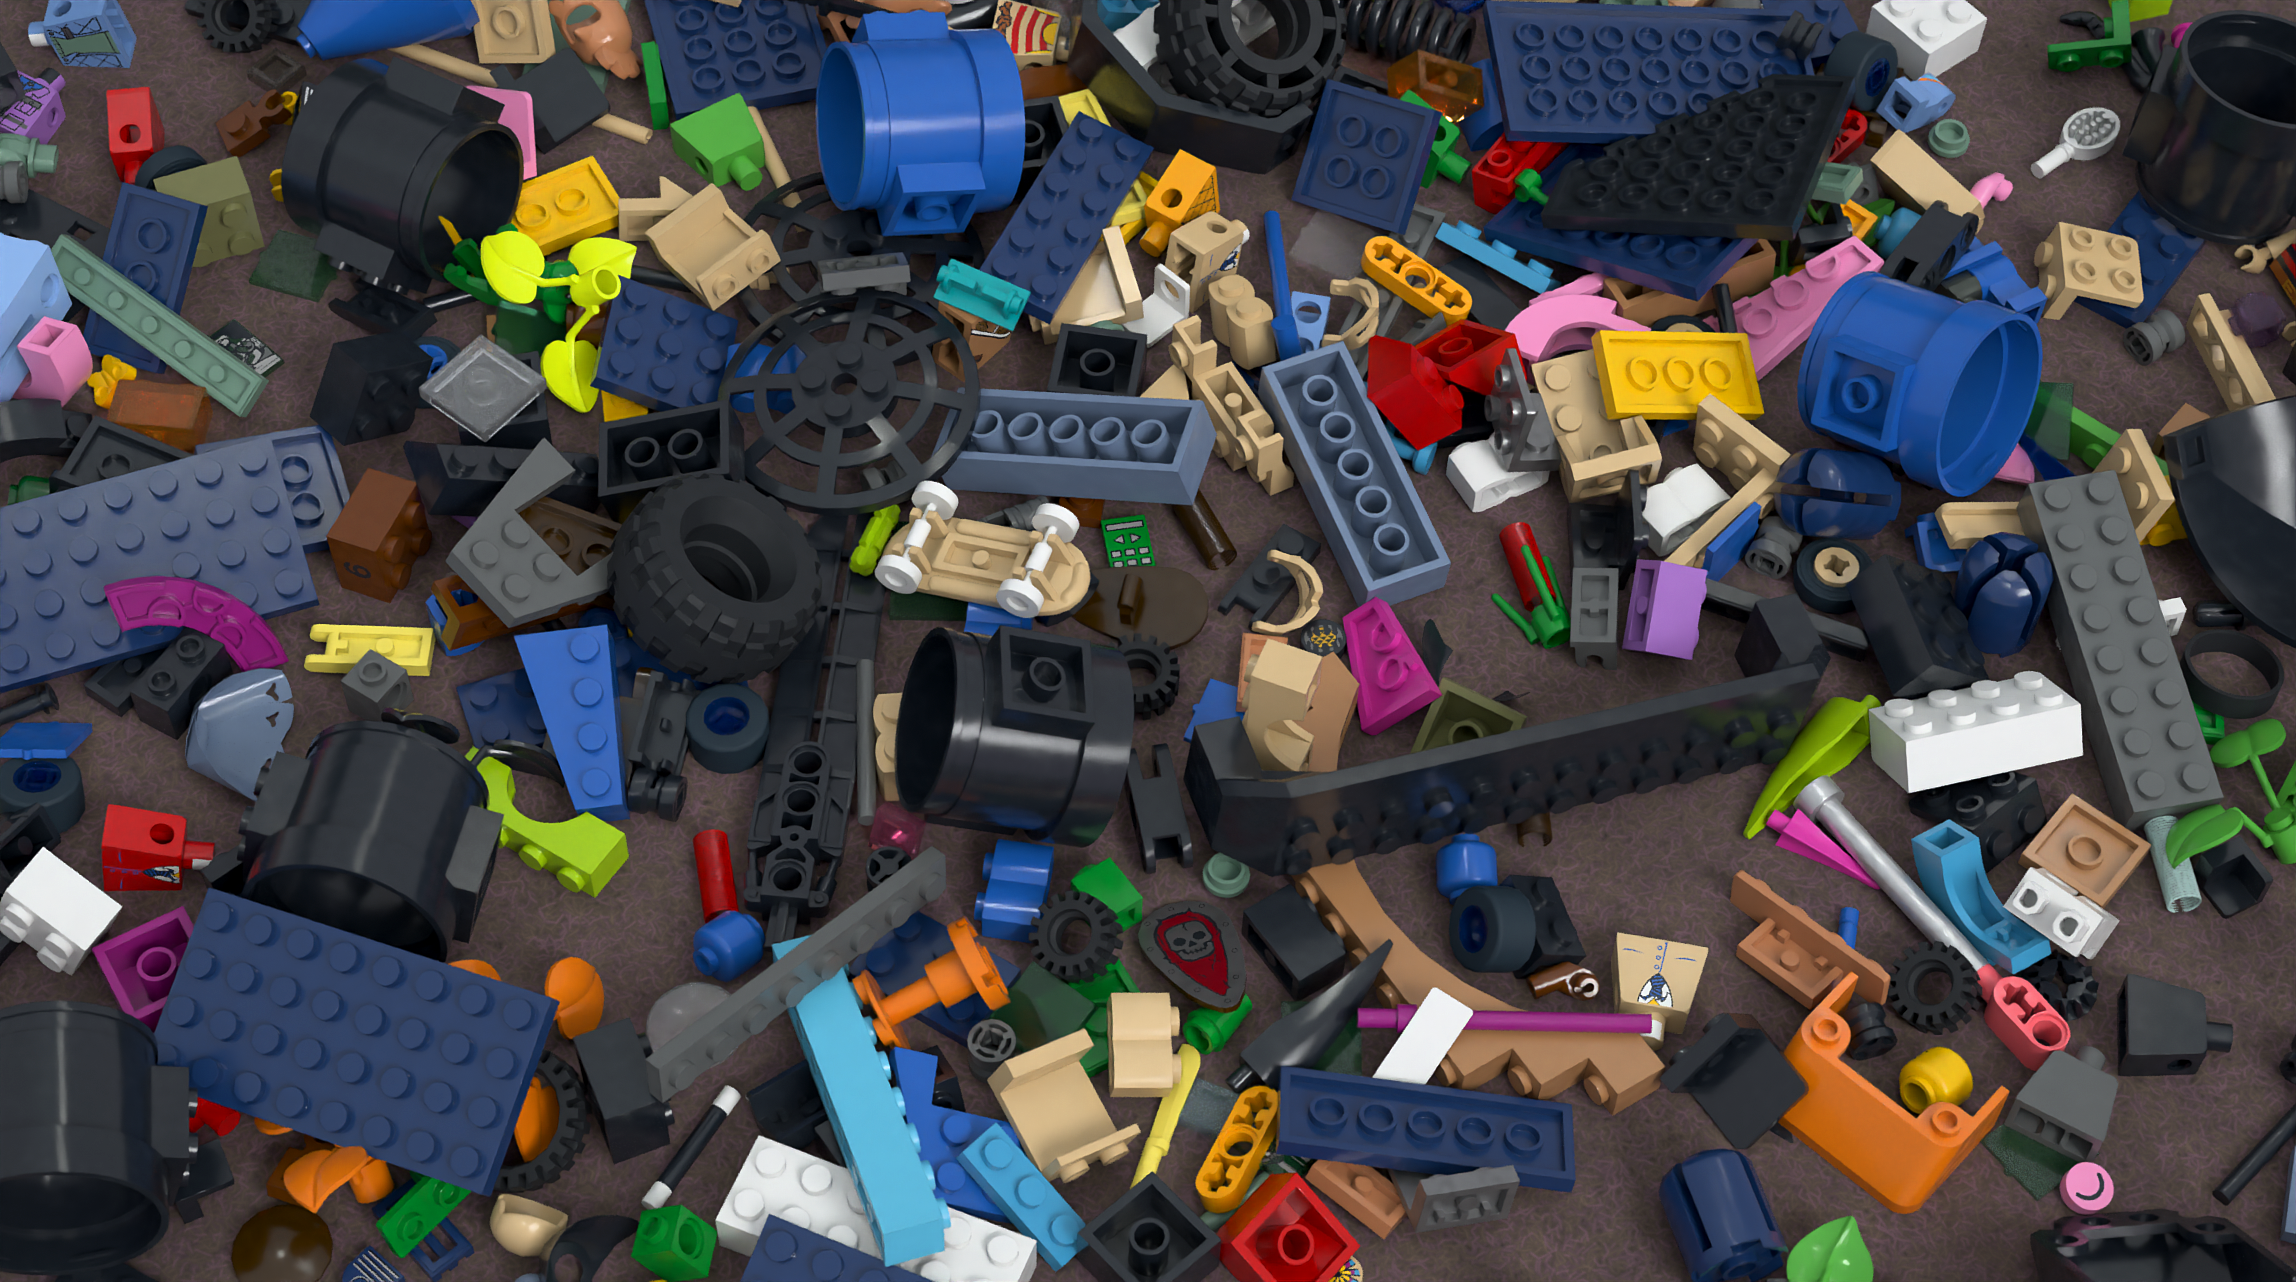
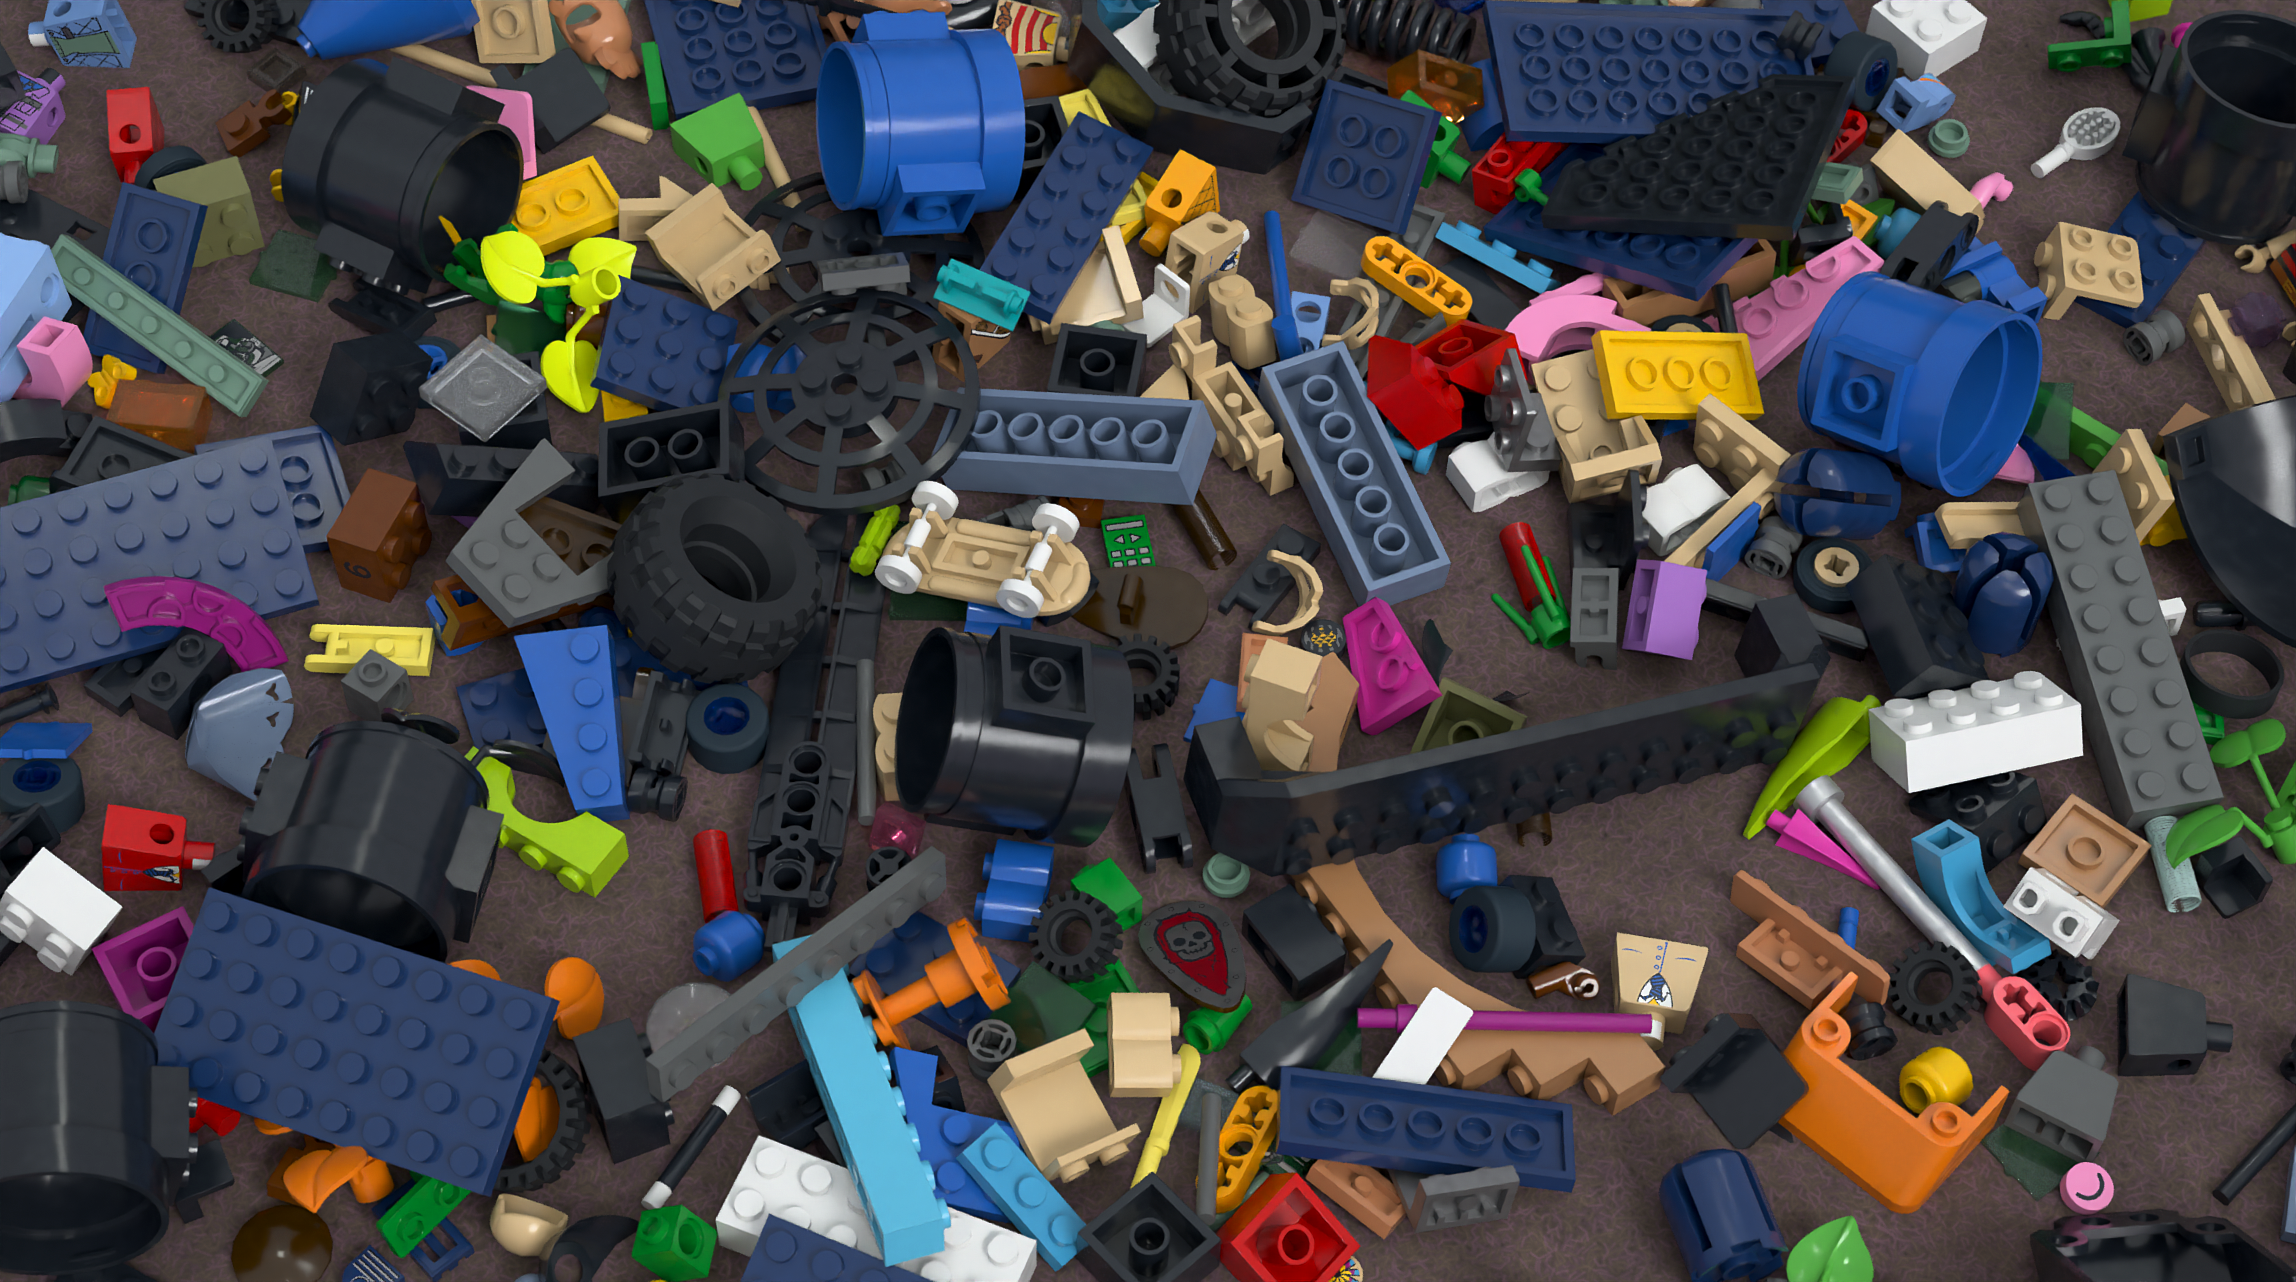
(1208, 1158): none -> dark grey bar

